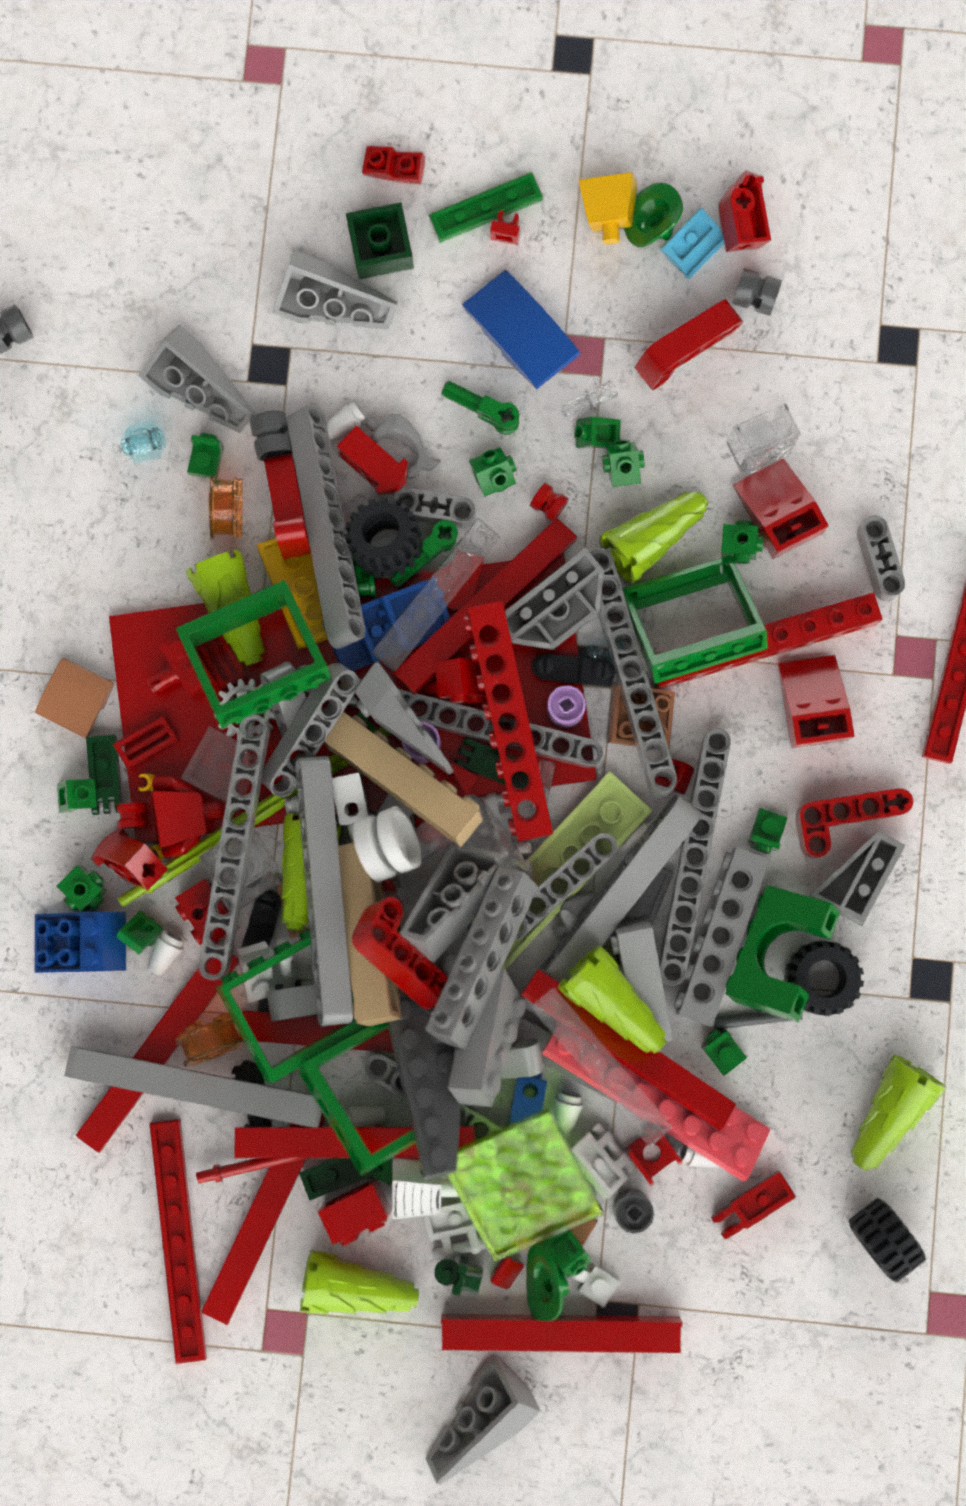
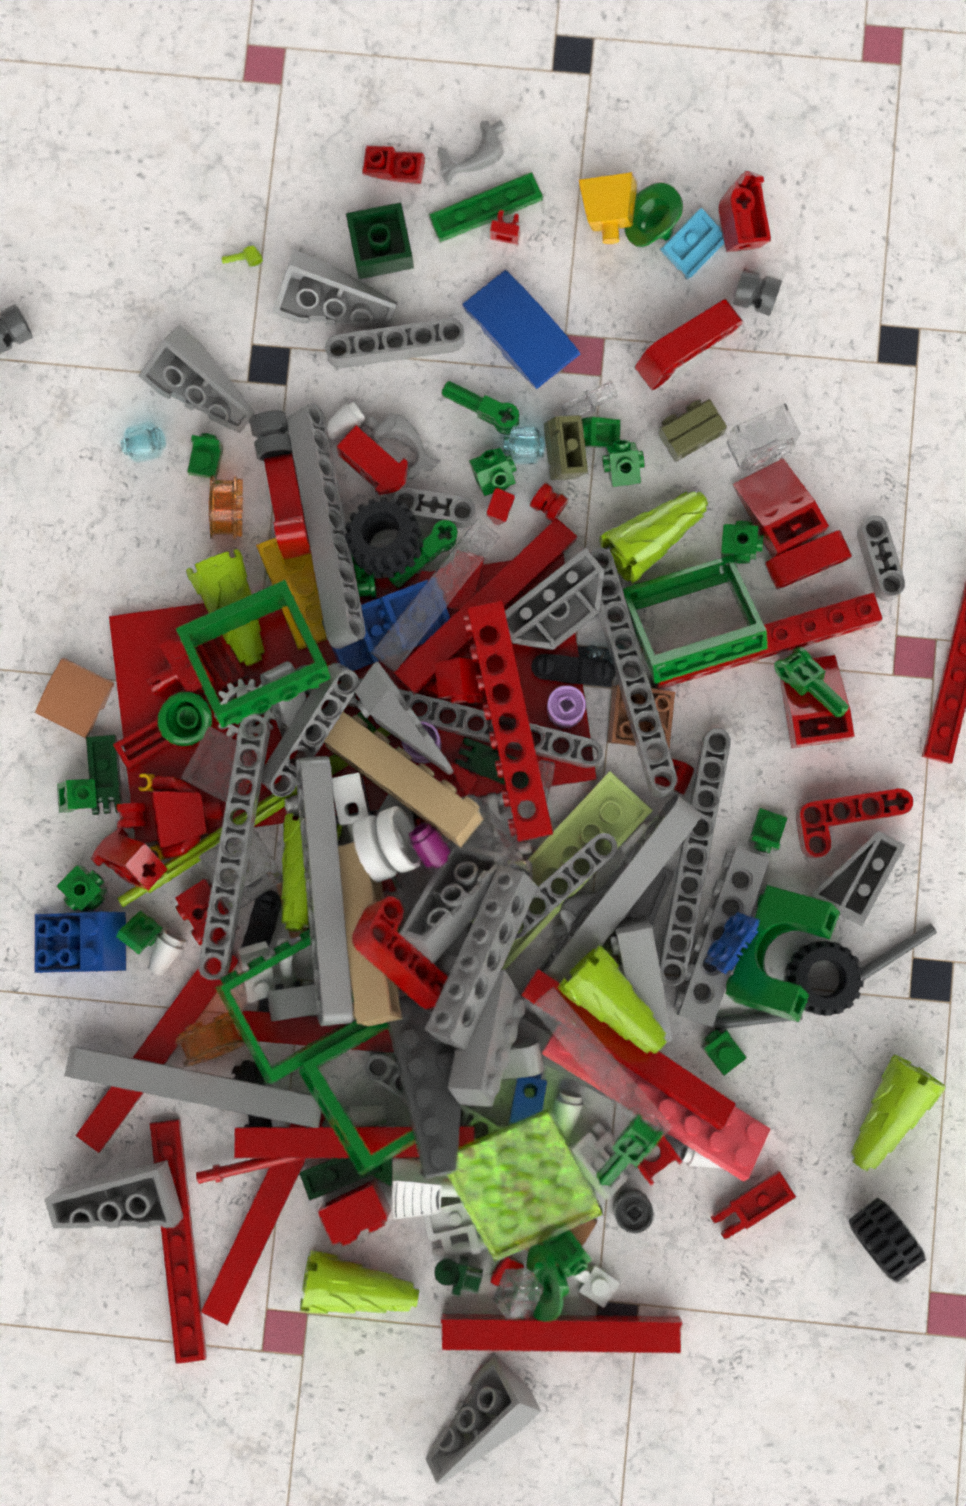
(128, 1198): none -> light grey wedge
(184, 718): none -> green hat
(249, 253): none -> lime hand
(382, 336): none -> light grey beam
(429, 845): none -> magenta brick
(486, 155): none -> light grey animal
(500, 506): none -> red slope
(518, 1293): none -> clear brick
(524, 445): none -> clear light blue head
(565, 447): none -> olive brick
(630, 1147): none -> green connector
(692, 429): none -> olive brick
(738, 930): none -> blue hinge
(807, 676): none -> green connector
(808, 559): none -> red beam
(898, 951): none -> dark grey bar

